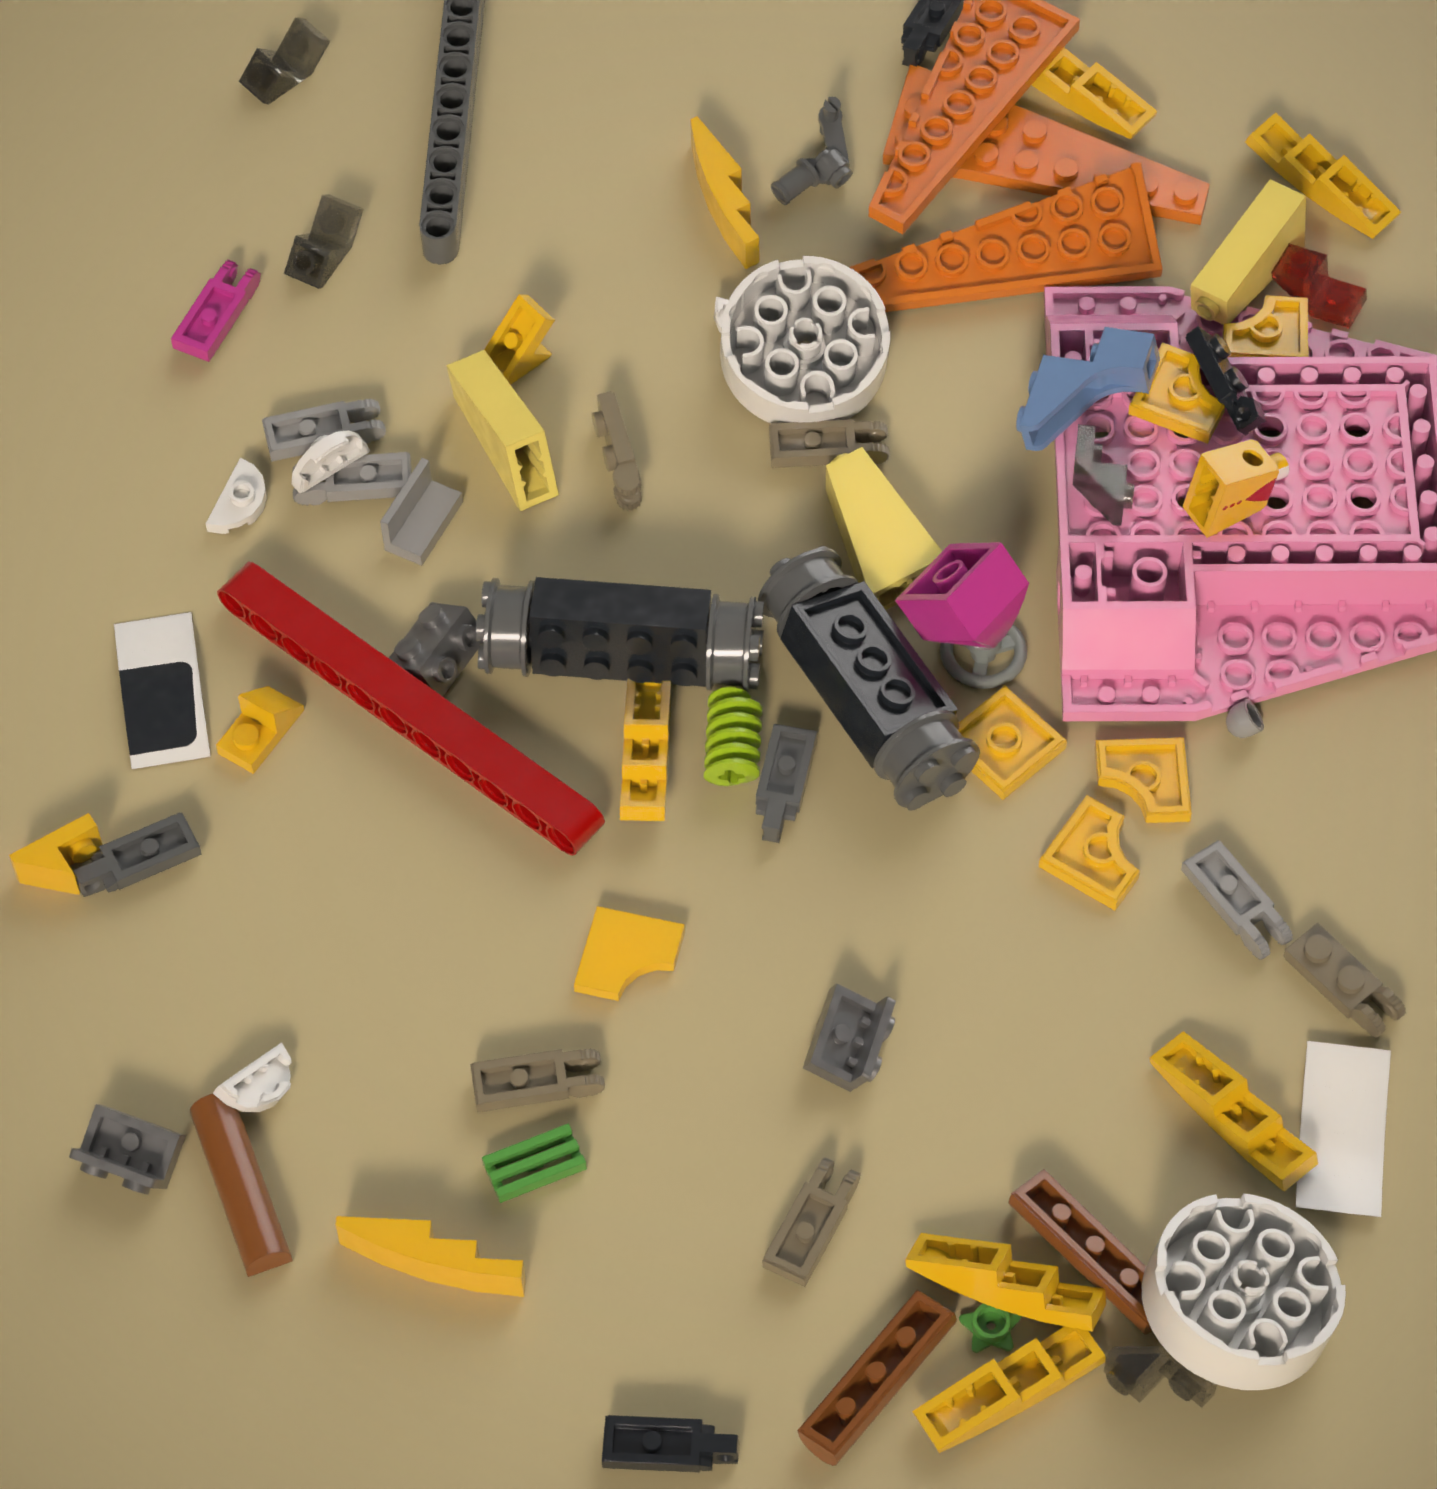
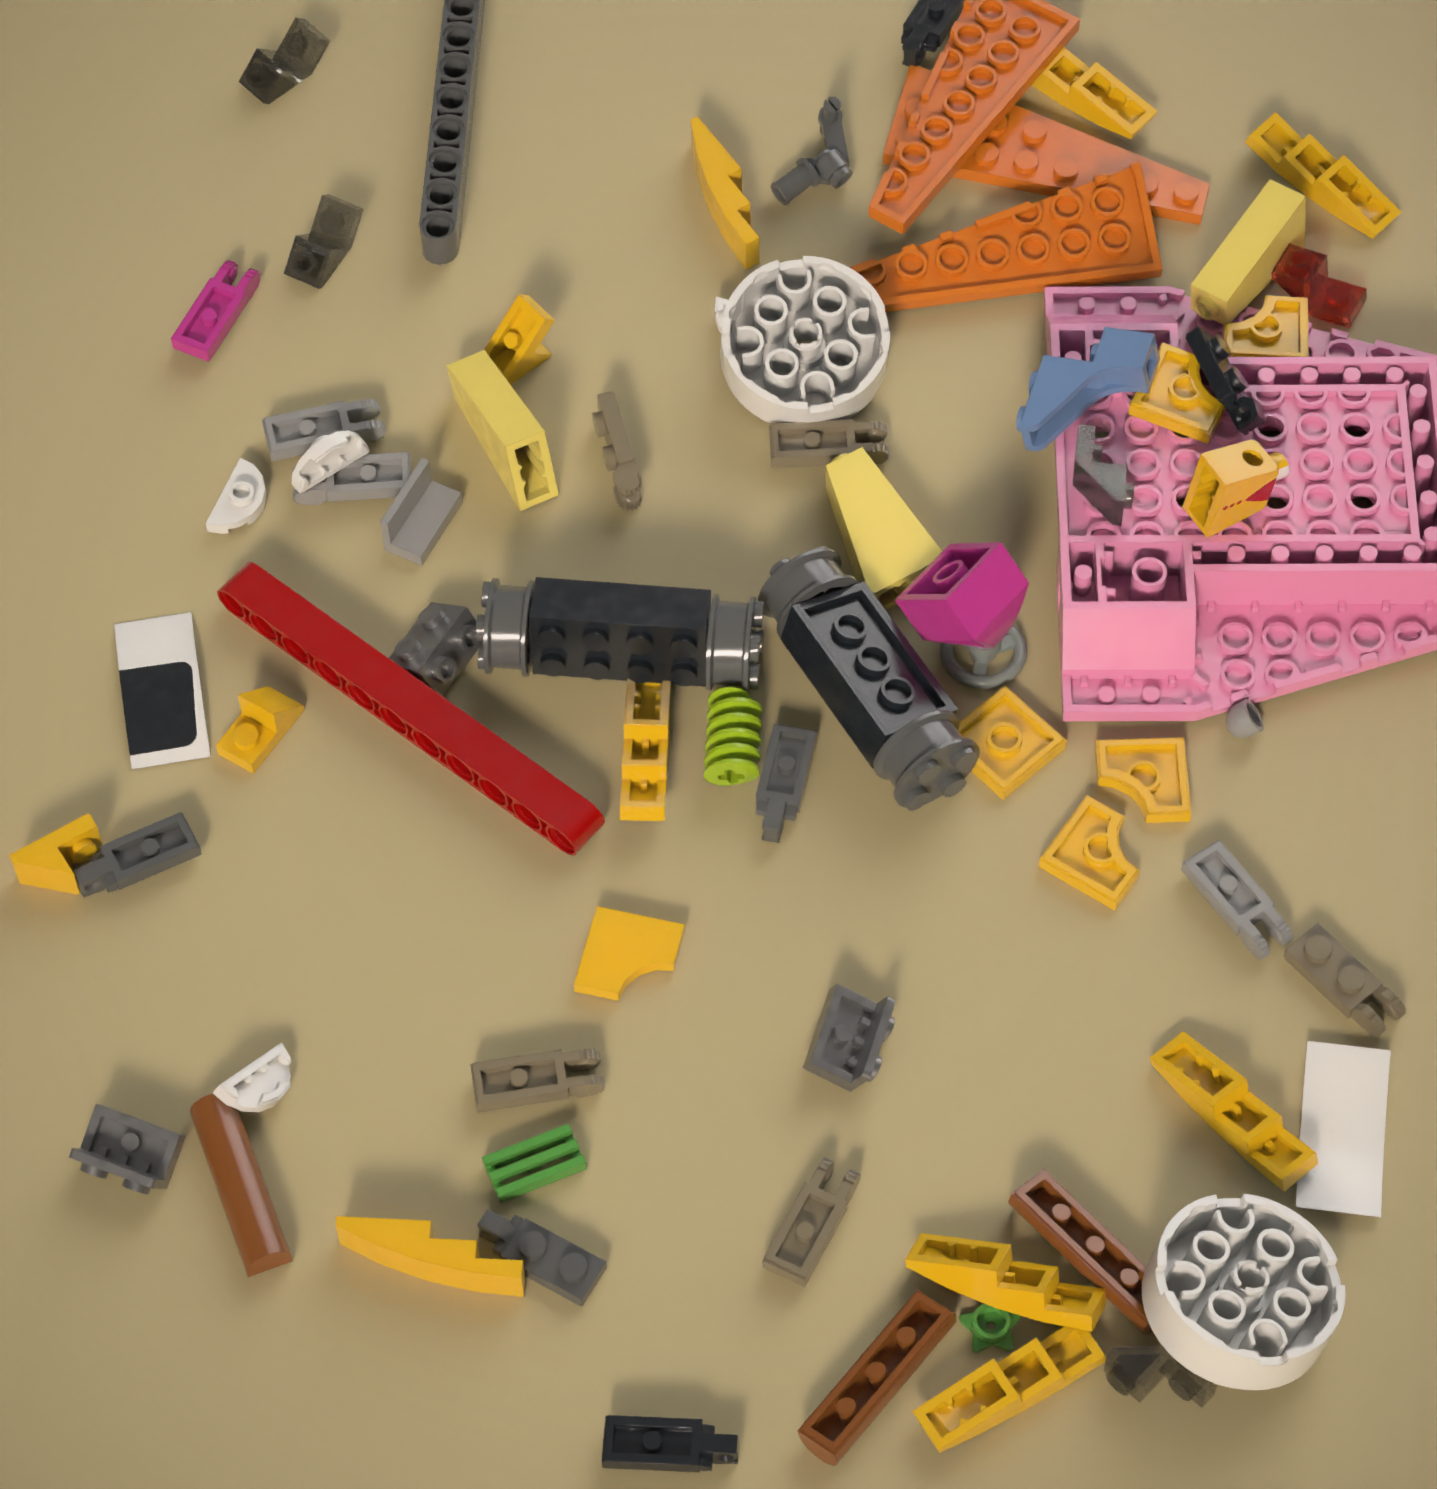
(545, 1255): none -> dark grey hinge

